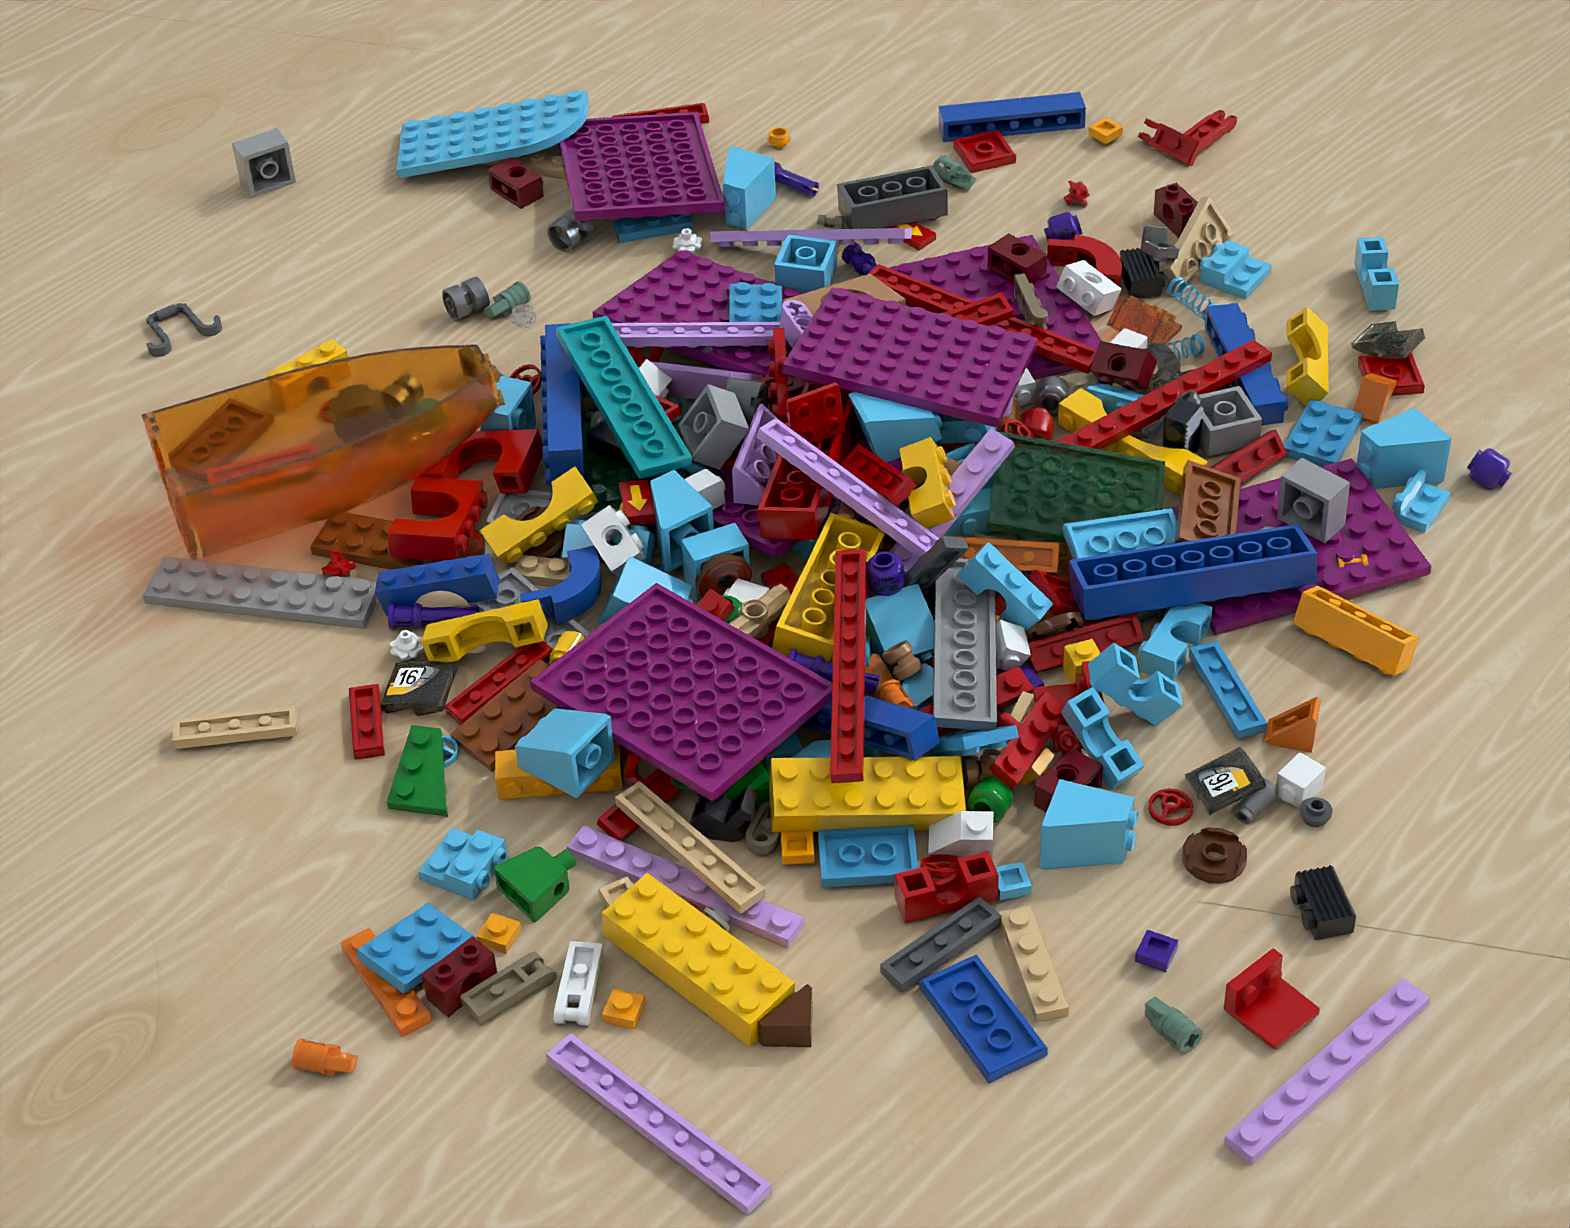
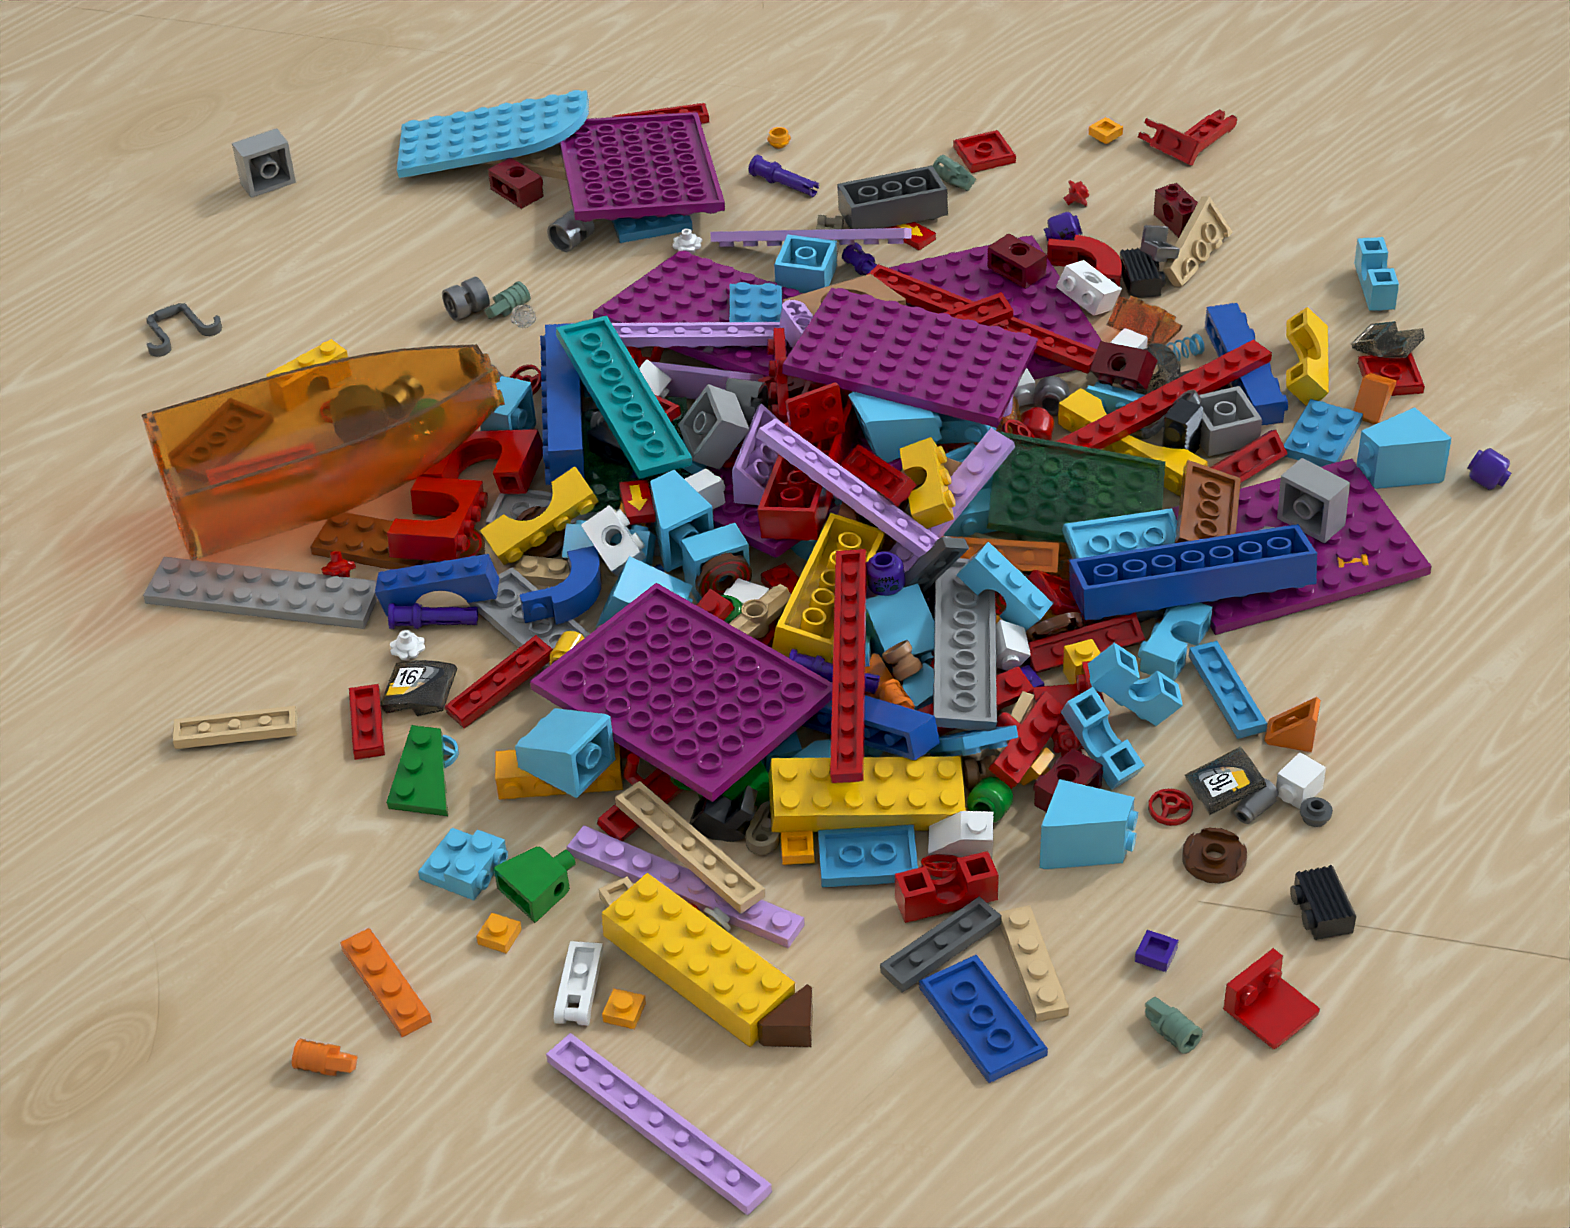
(412, 947): dark azure plate -> none
(457, 974): dark red brick -> none
(504, 719): dark orange plate -> none
(507, 987): dark tan plate -> none
(515, 624): yellow arch -> none
(747, 187): medium azure slope -> none
(1013, 116): blue brick -> none
(1013, 881): medium azure plate -> none
(1030, 306): dark tan plate -> none
(1181, 289): medium azure piece -> none
(1233, 270): medium azure plate -> none
(1326, 1071): lavender plate -> none
(1355, 630): light orange brick -> none
(1419, 503): medium azure bracket -> none

